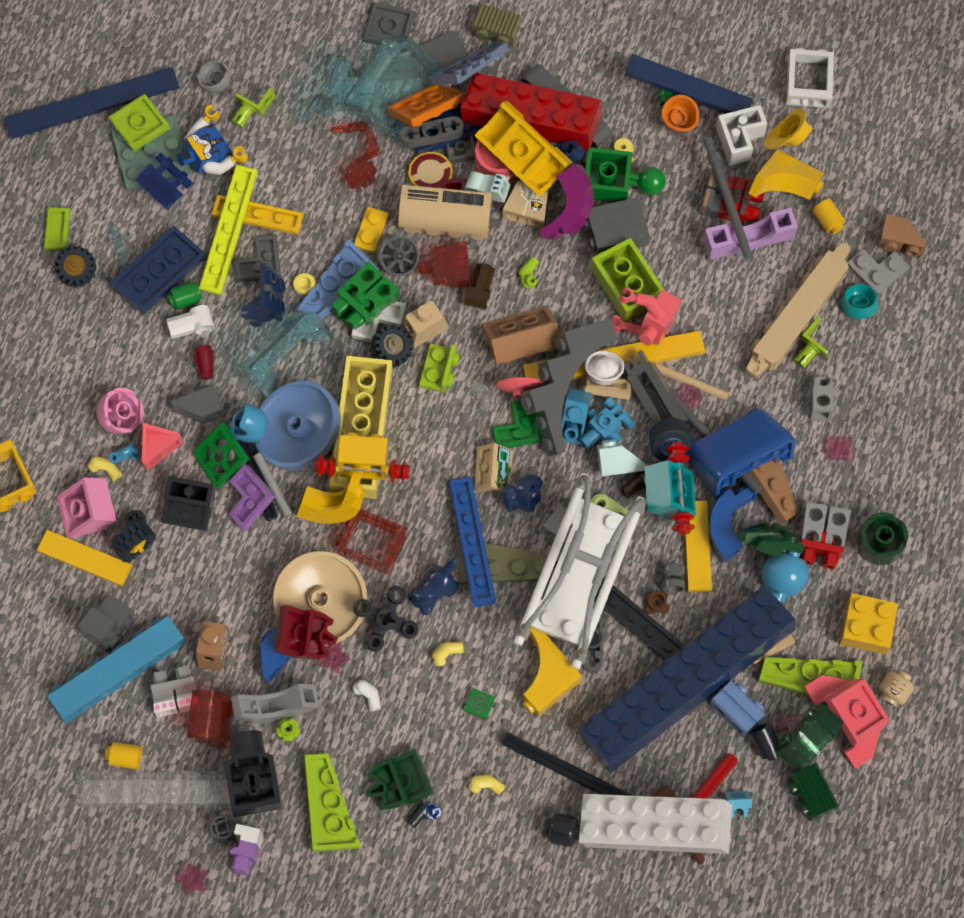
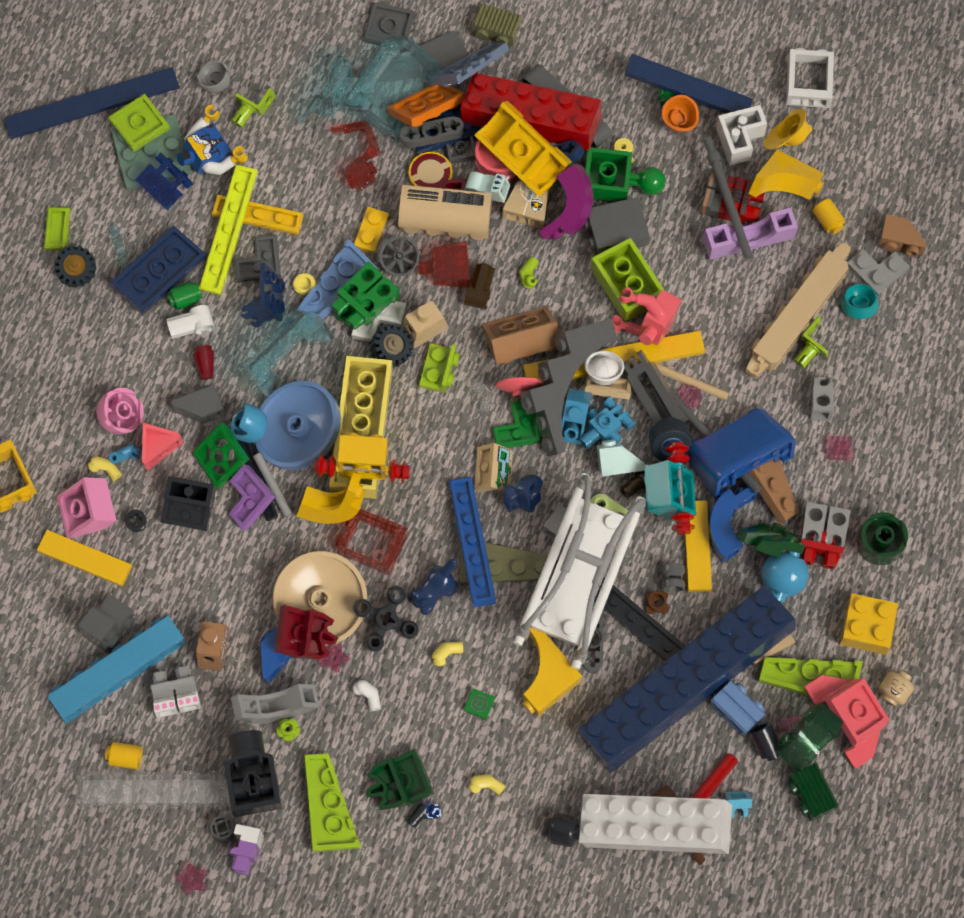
(133, 541): black wheel -> none
(210, 718): clear red brick -> none
(561, 766): black axle -> none

